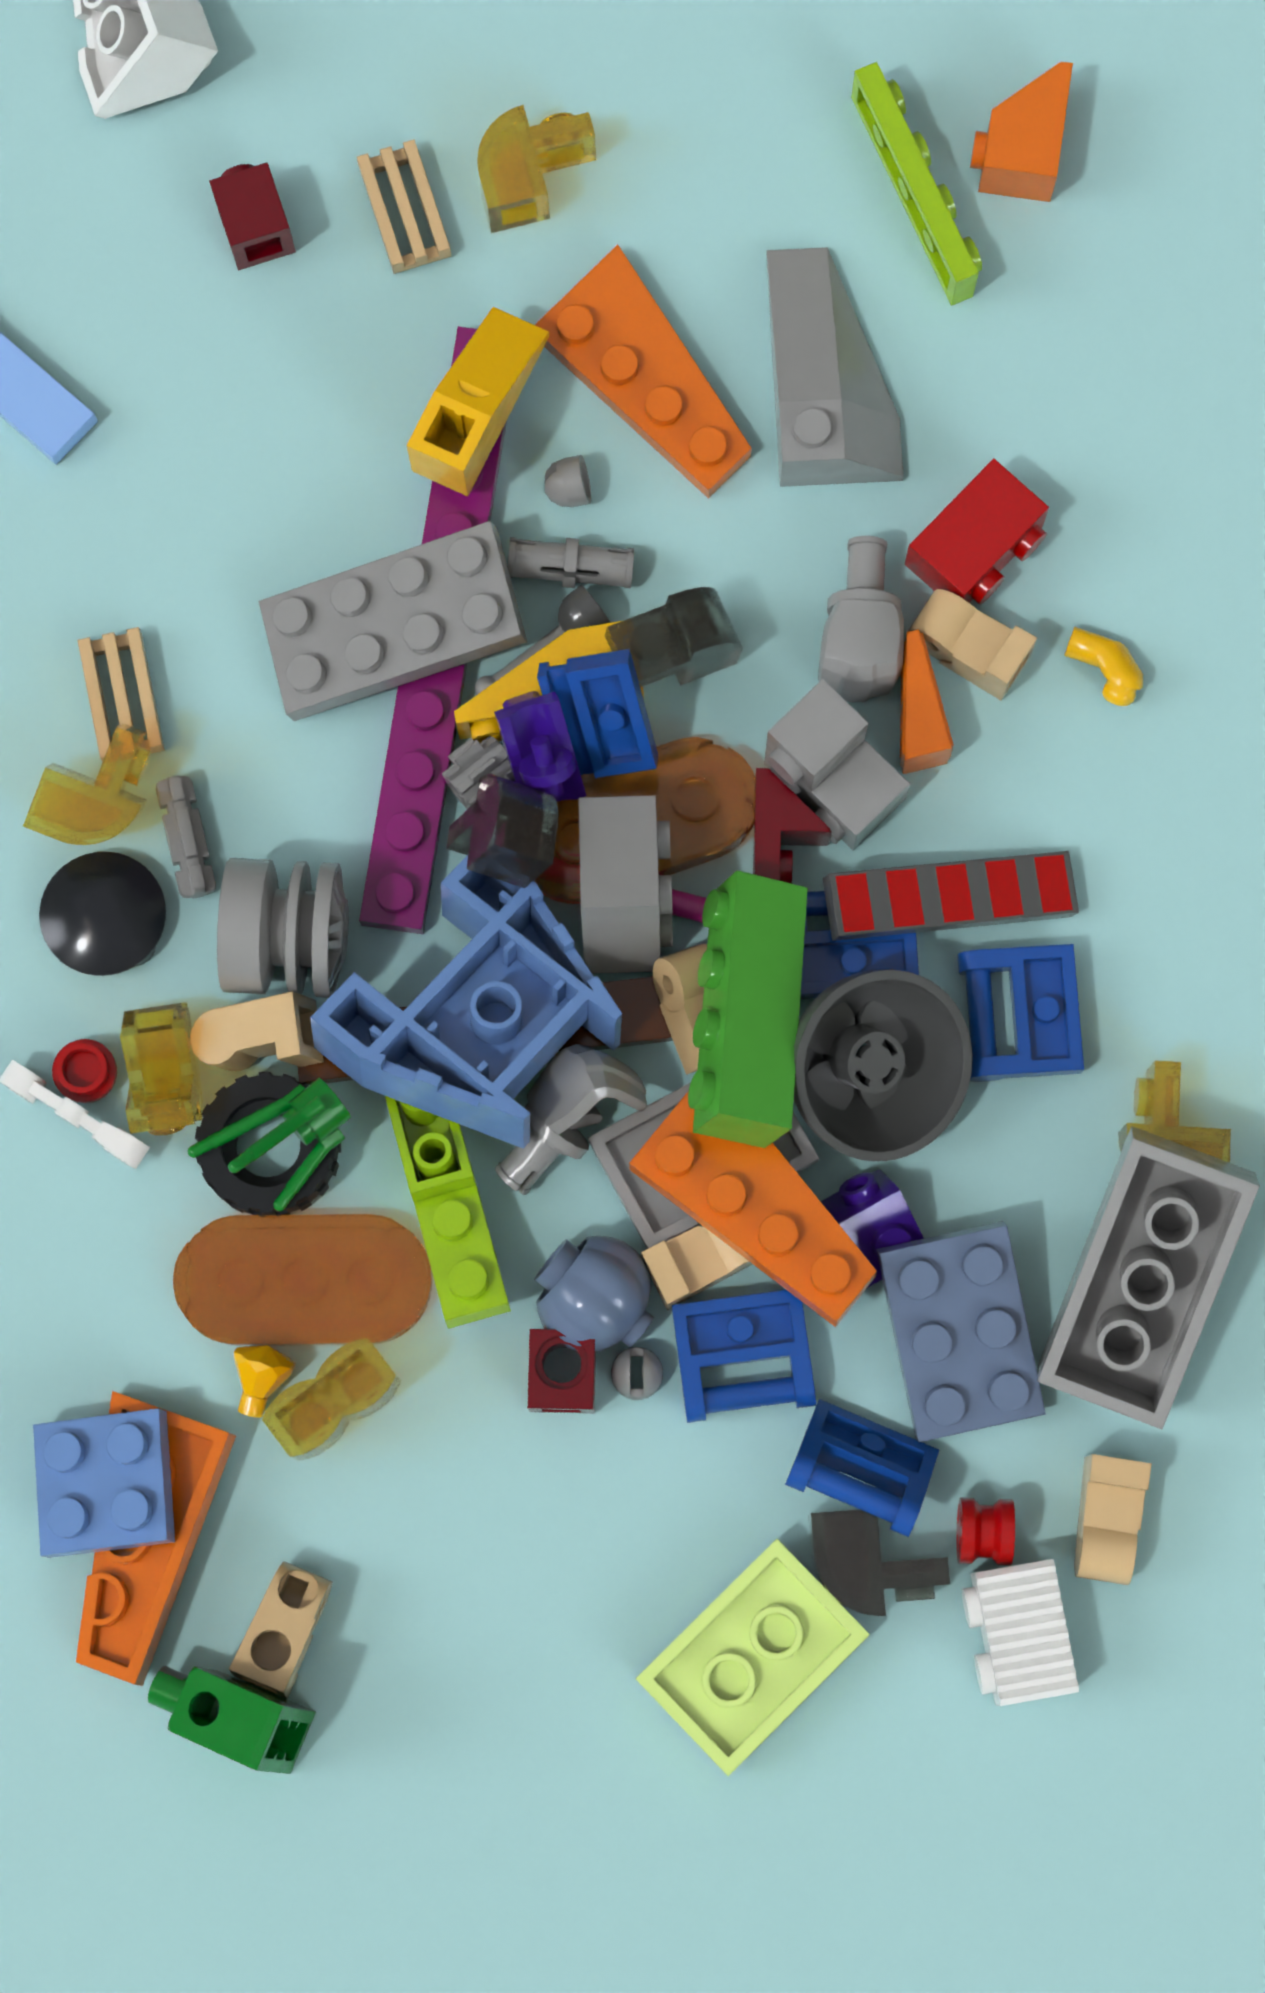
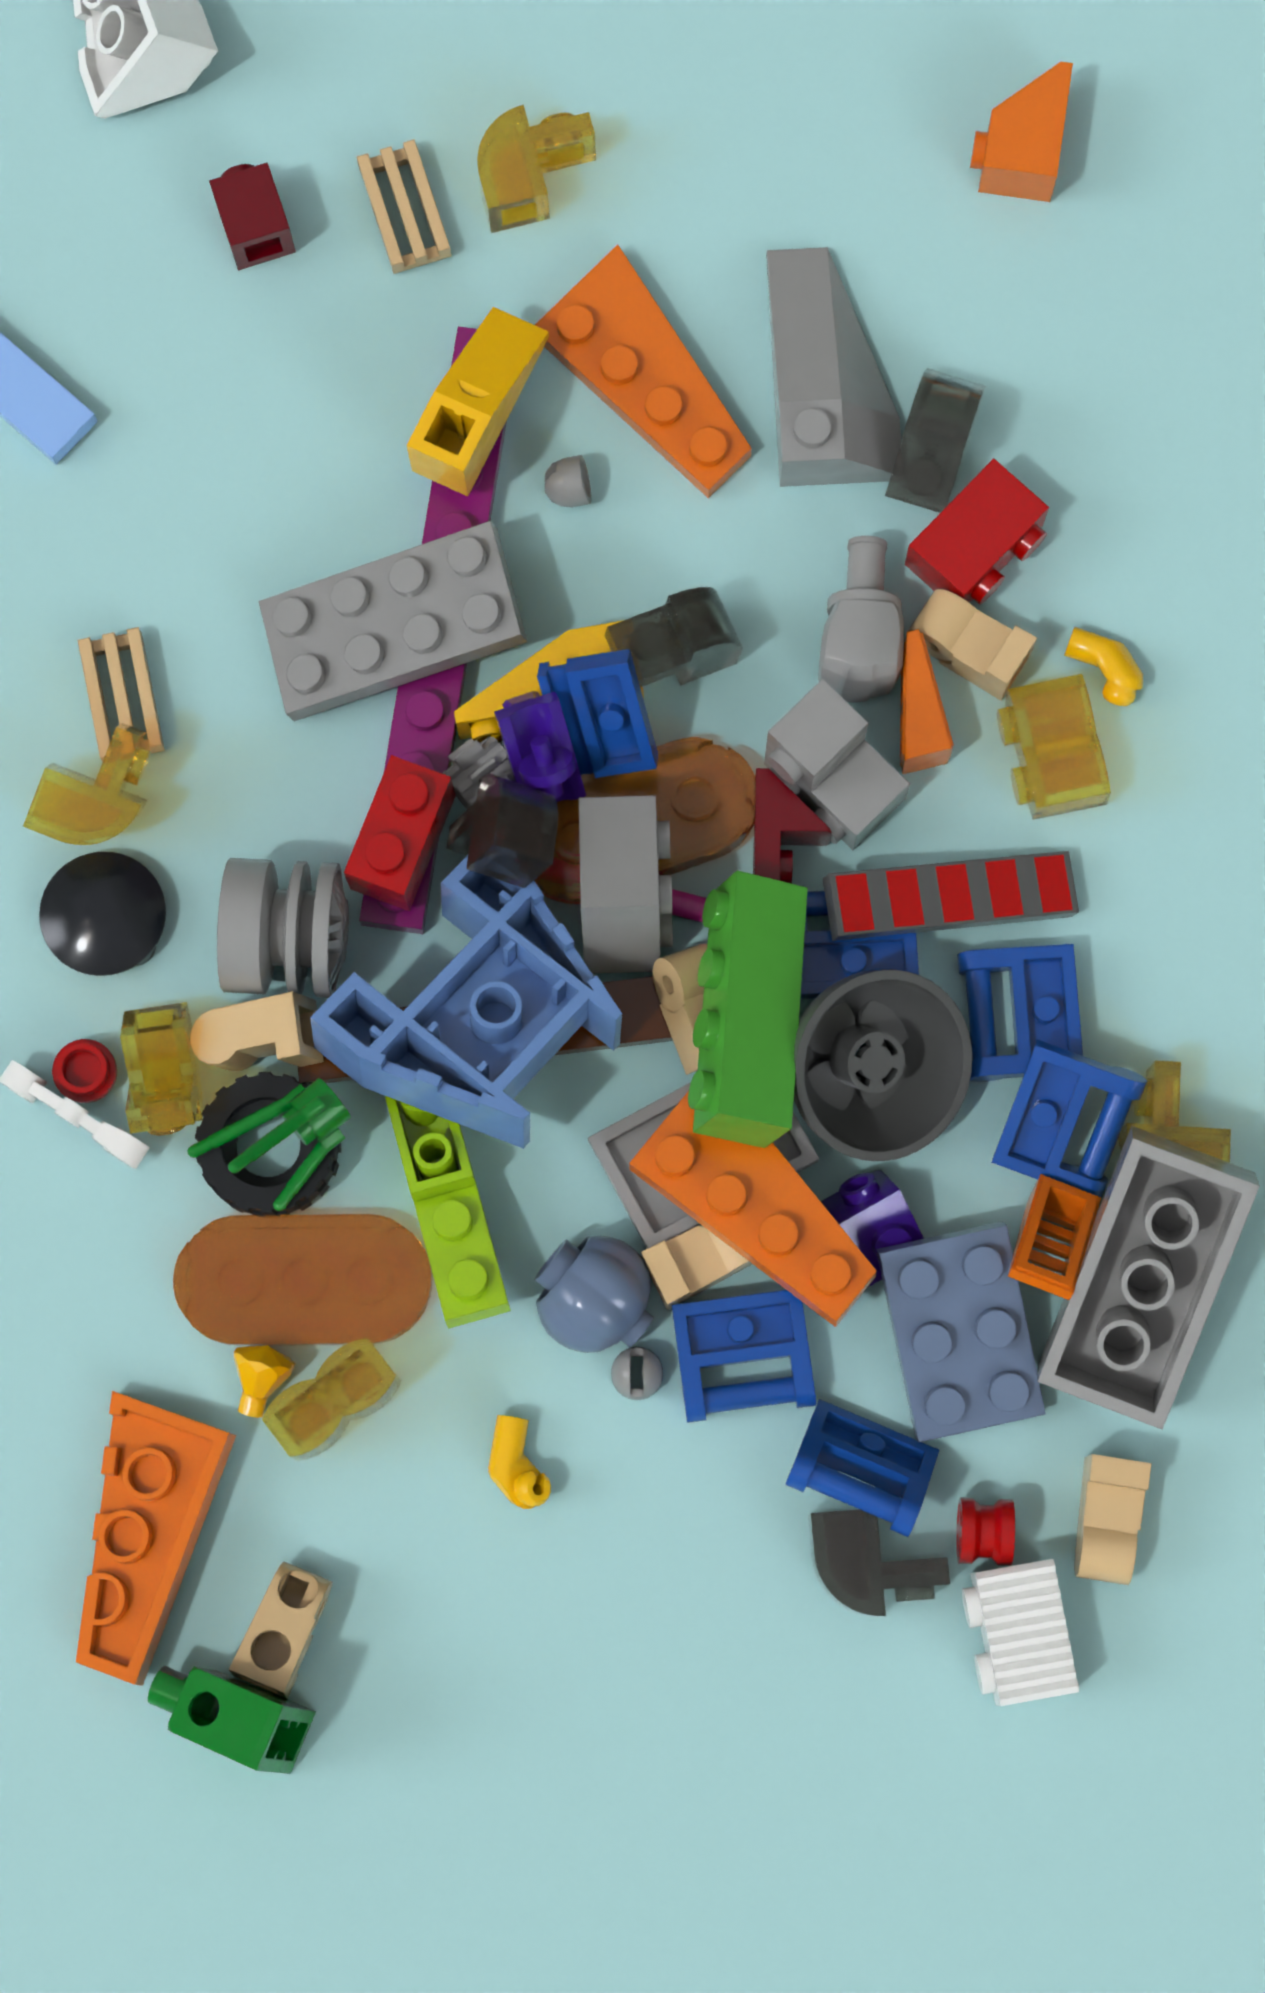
(103, 1483): medium blue plate -> none
(185, 837): light grey axle -> none
(400, 833): none -> red brick
(512, 1469): none -> yellow arm
(556, 1397): dark red brick -> none
(565, 1101): light grey piece -> none
(570, 562): light grey pin -> none
(575, 611): dark grey hinge -> none
(752, 1657): yellowish green plate -> none
(907, 164): lime plate -> none
(935, 440): none -> clear smoke brick
(1048, 1111): none -> blue plate
(1055, 747): none -> clear yellow brick
(1067, 1208): none -> orange slope

